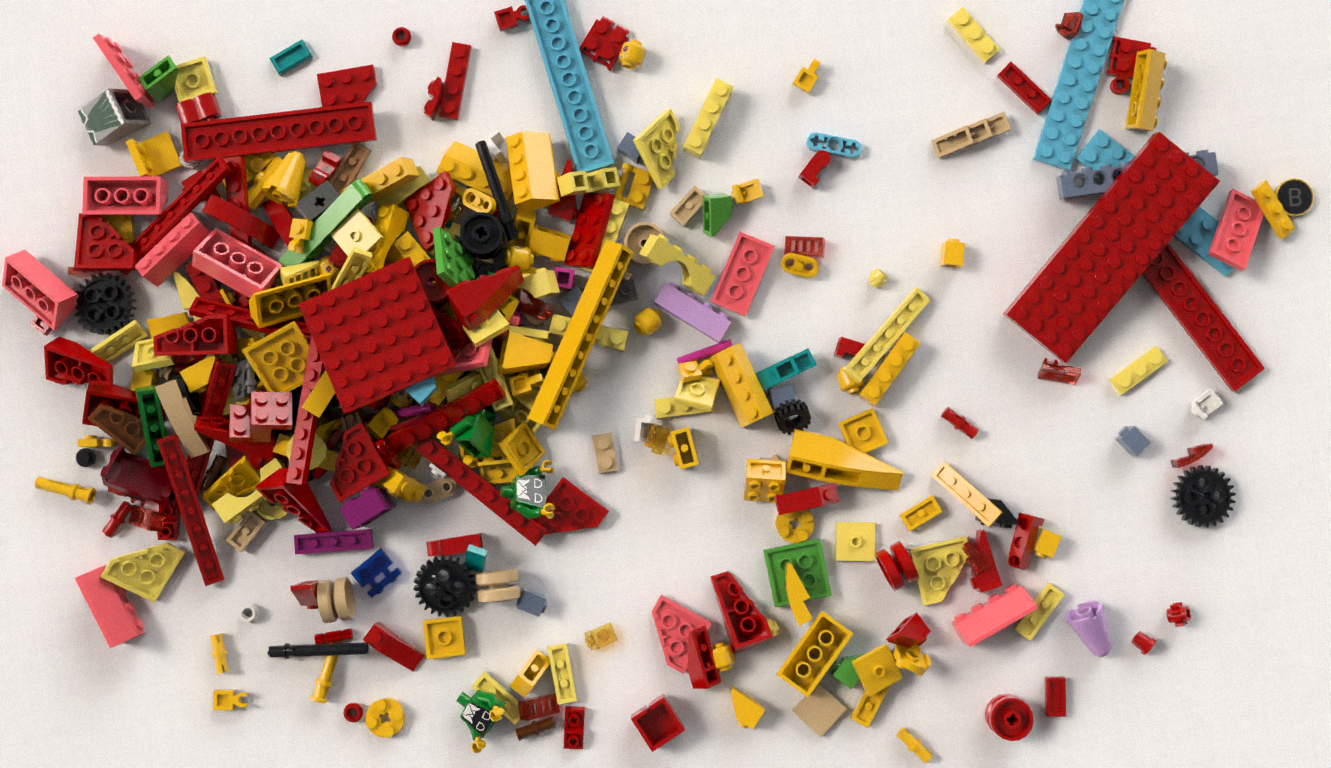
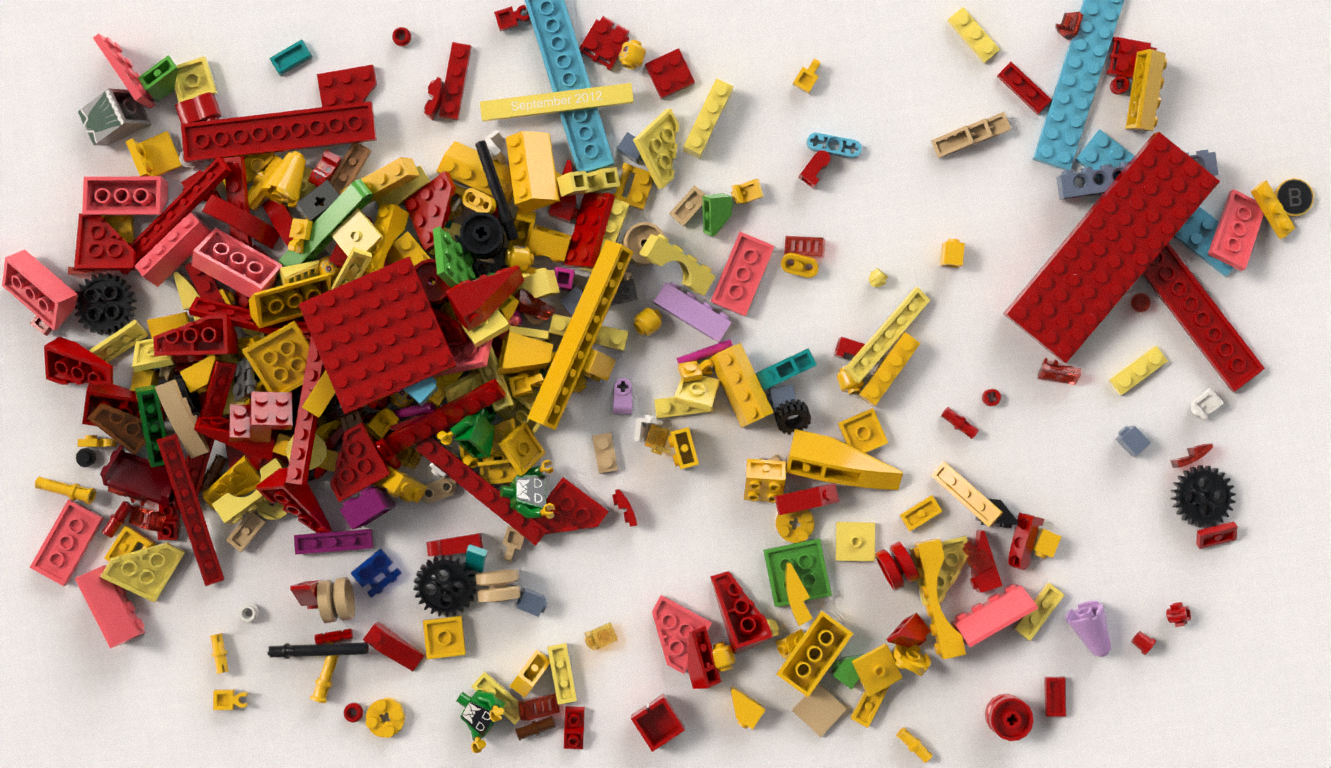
(66, 542): none -> coral plate
(127, 542): none -> yellow plate
(513, 541): none -> tan plate
(556, 102): none -> light yellow tile
(598, 366): none -> yellow brick
(622, 400): none -> lavender piece
(622, 502): none -> red slope
(669, 73): none -> red plate
(788, 643): none -> yellow bracket
(930, 558): none -> yellow arch
(985, 399): none -> red bush
(1140, 302): none -> clear red plate
(1216, 535): none -> red plate

